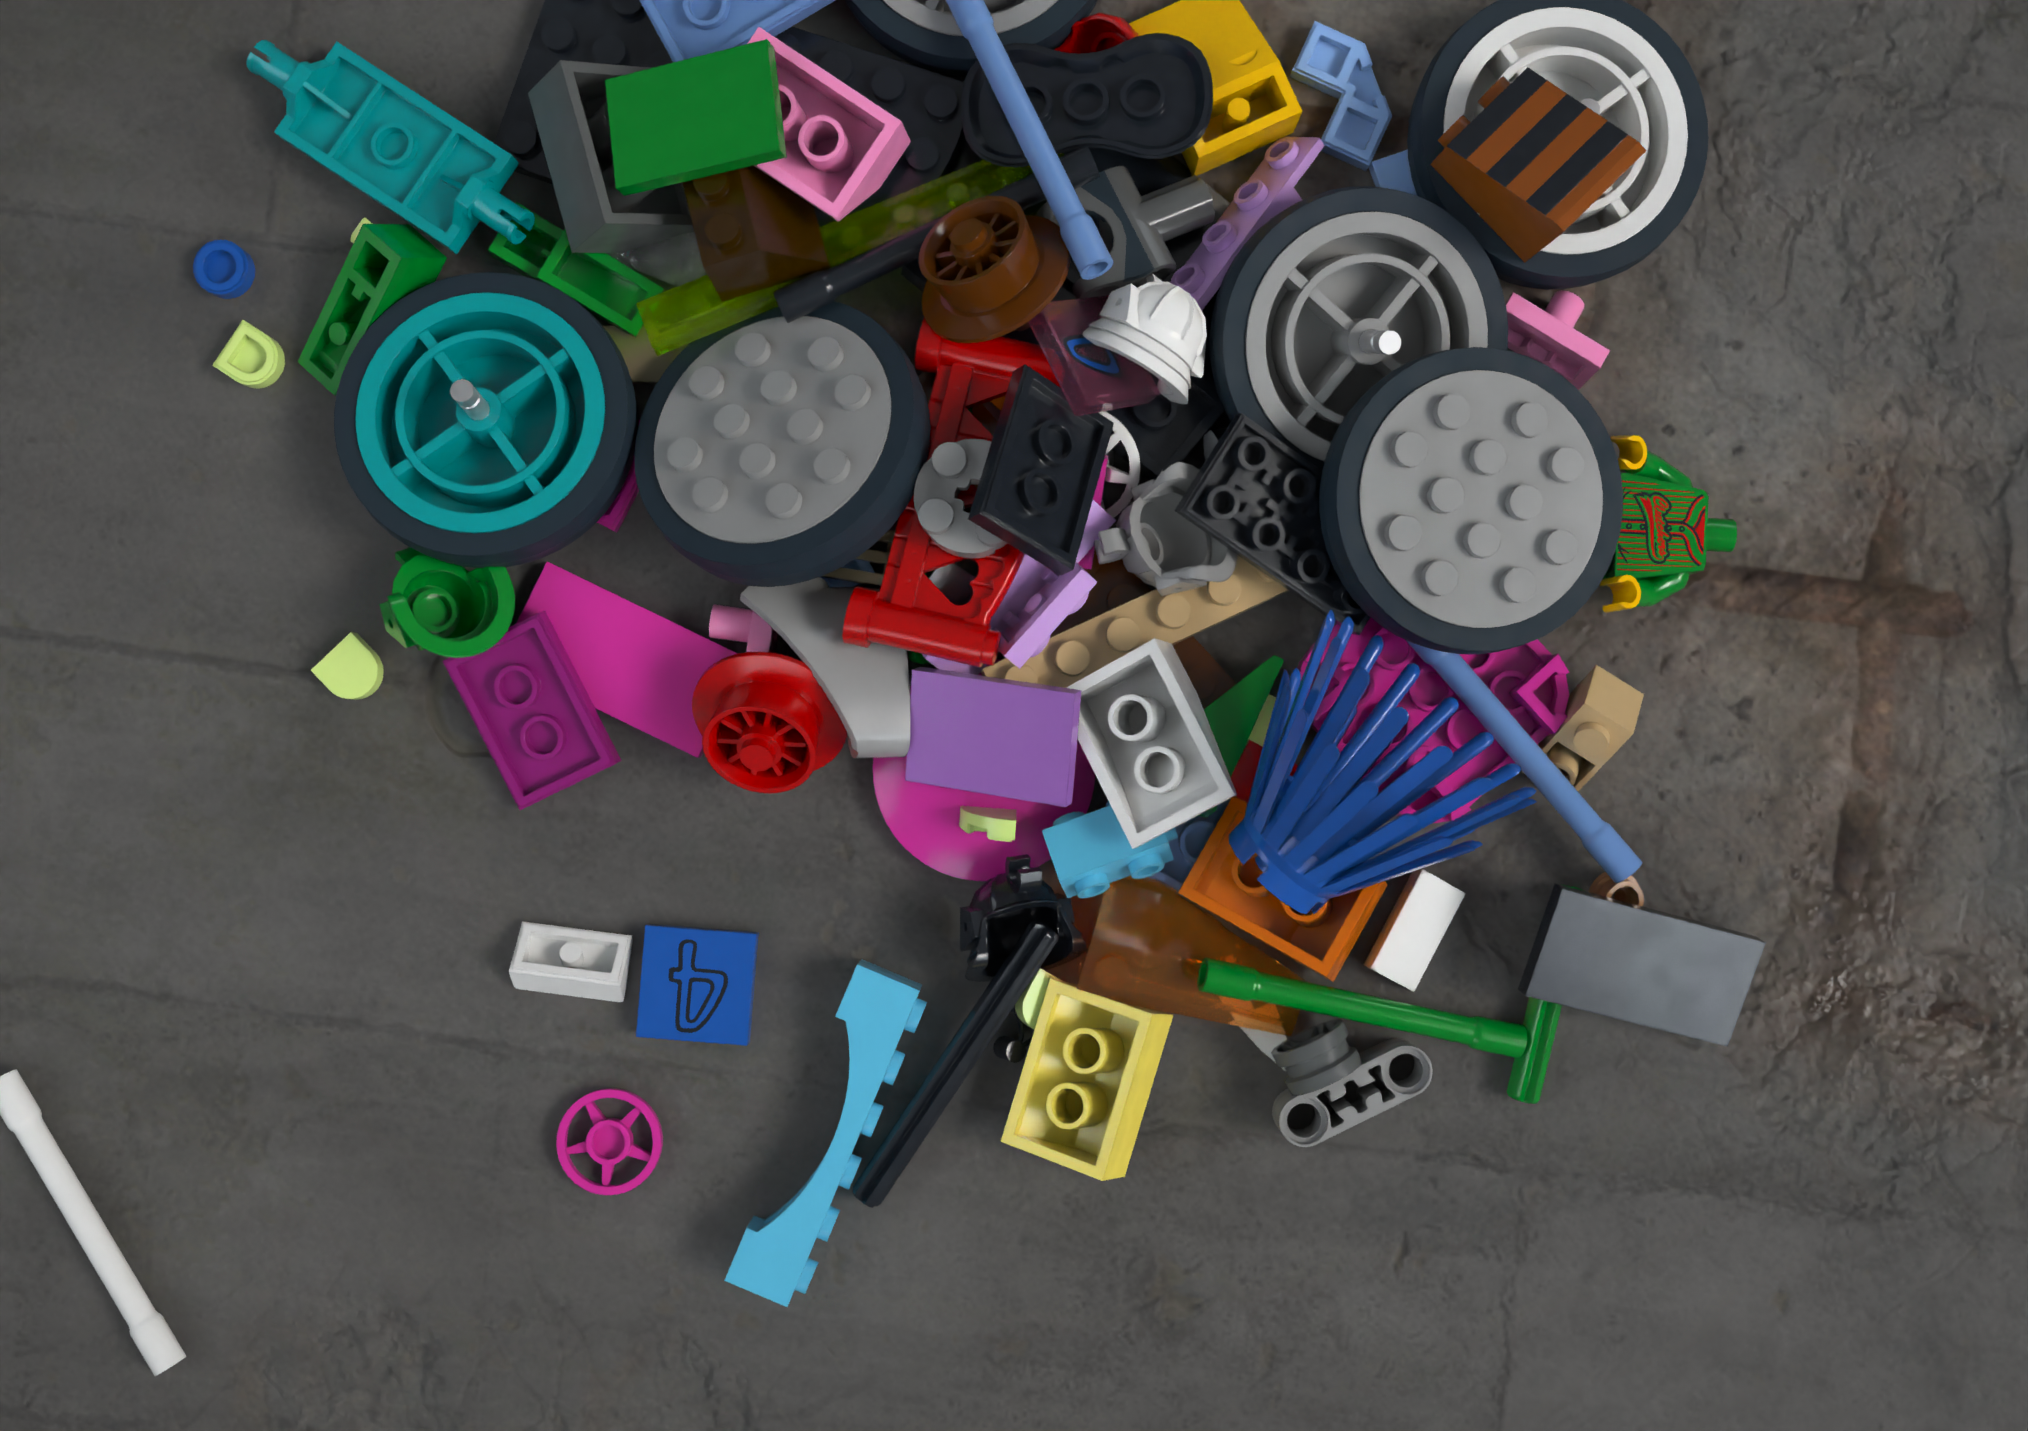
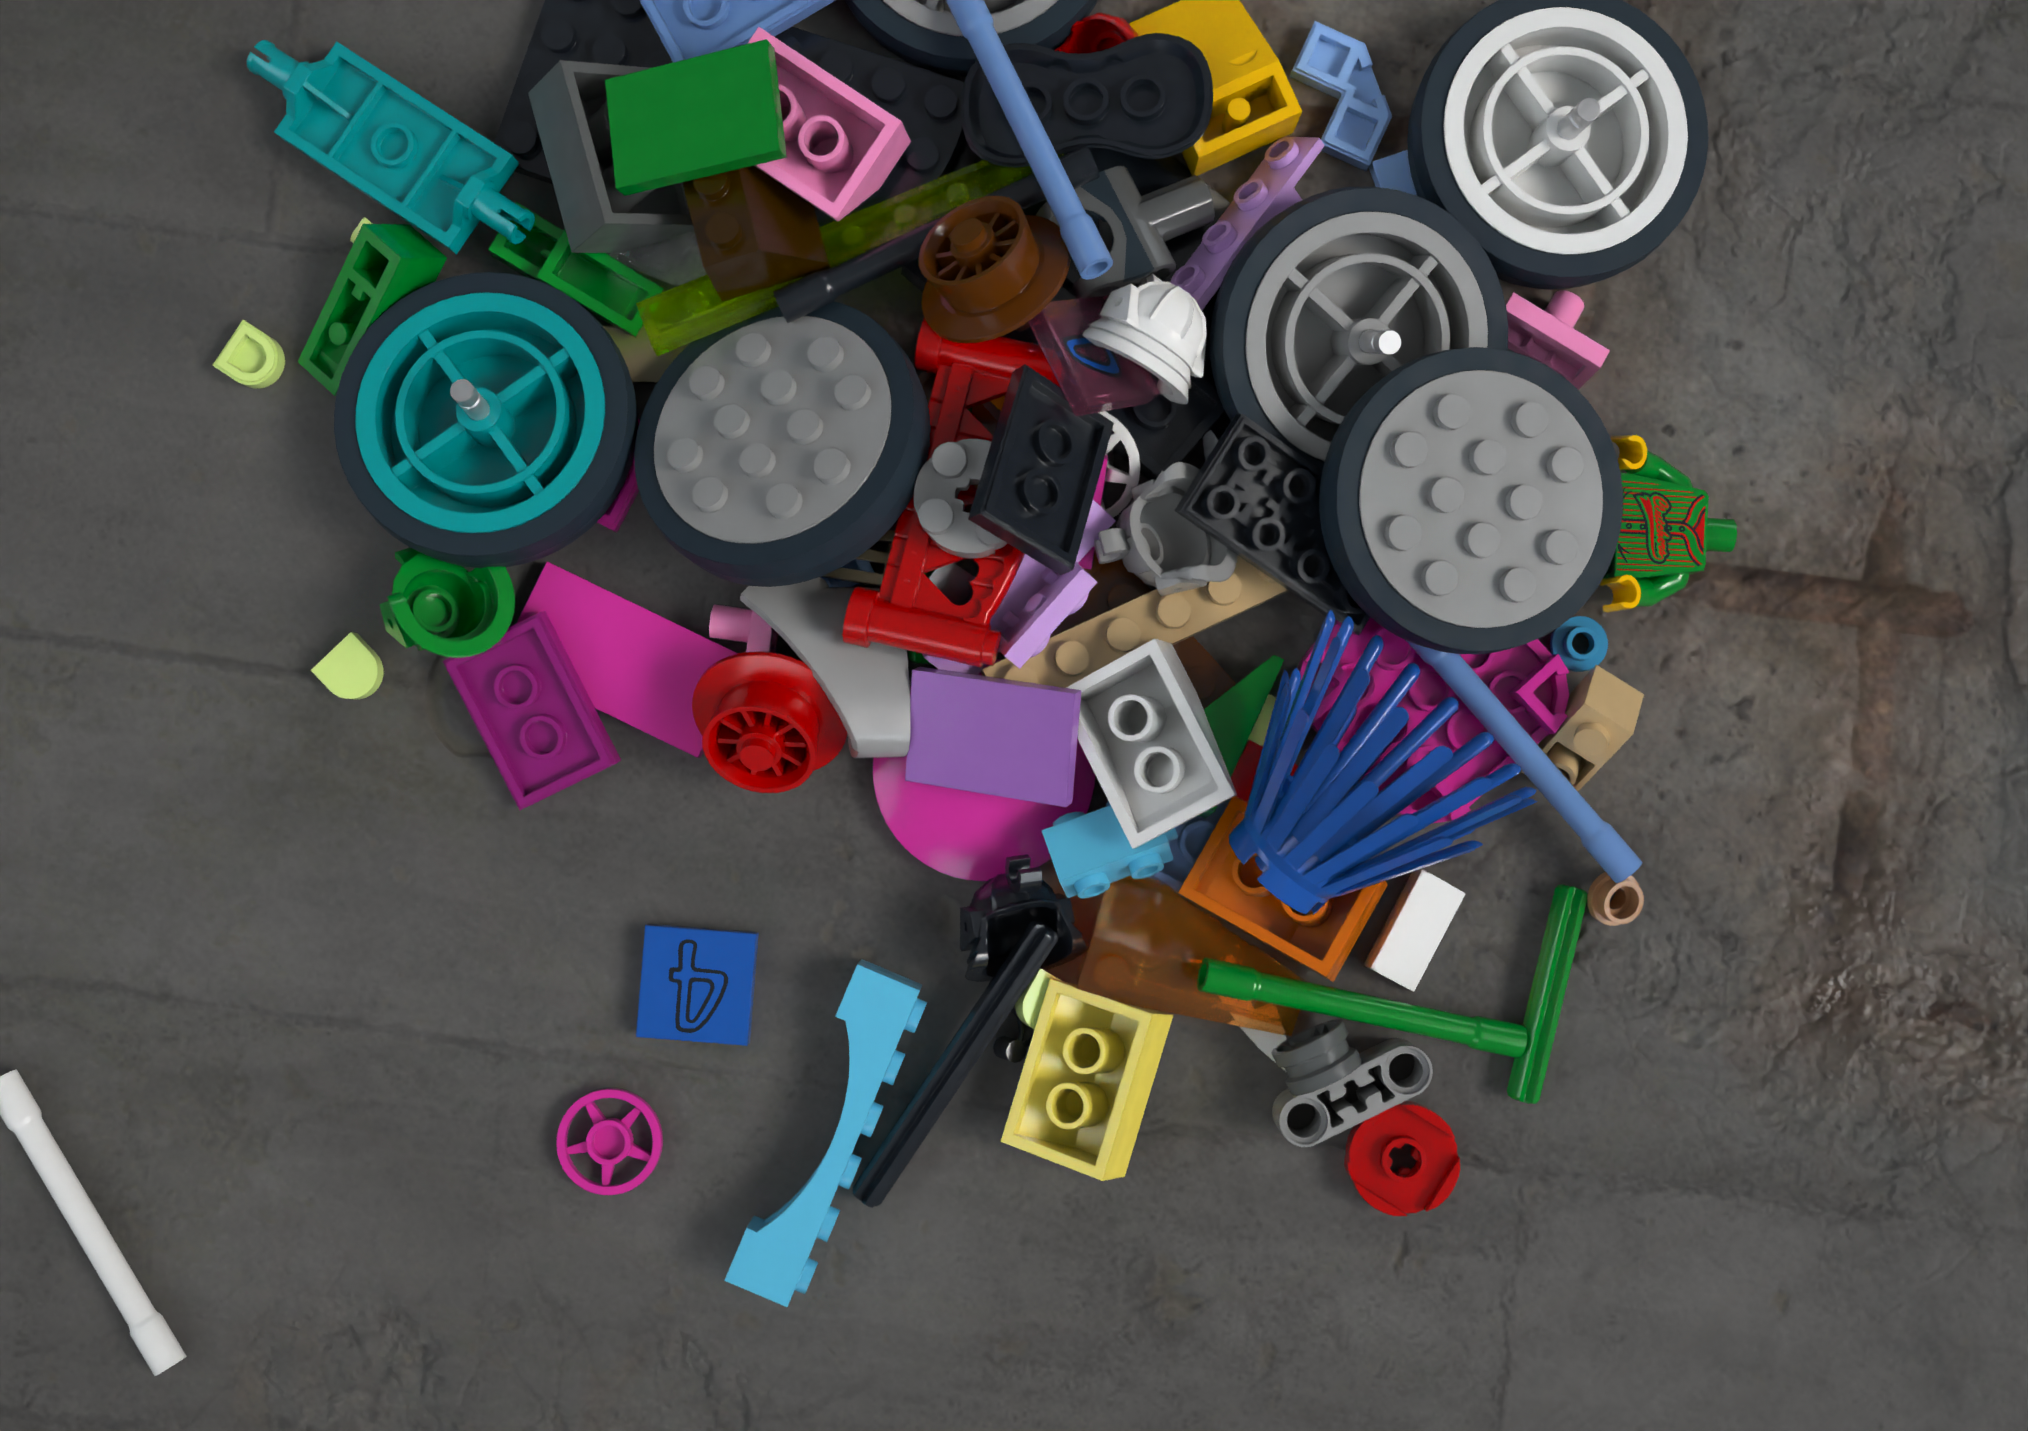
(224, 269): blue tile -> none
(571, 962): white slope -> none
(997, 822): yellowish green tile -> none
(1408, 1189): none -> red plate
(1533, 160): dark orange slope -> none
(1562, 643): none -> dark azure plate
(1641, 965): tile -> none

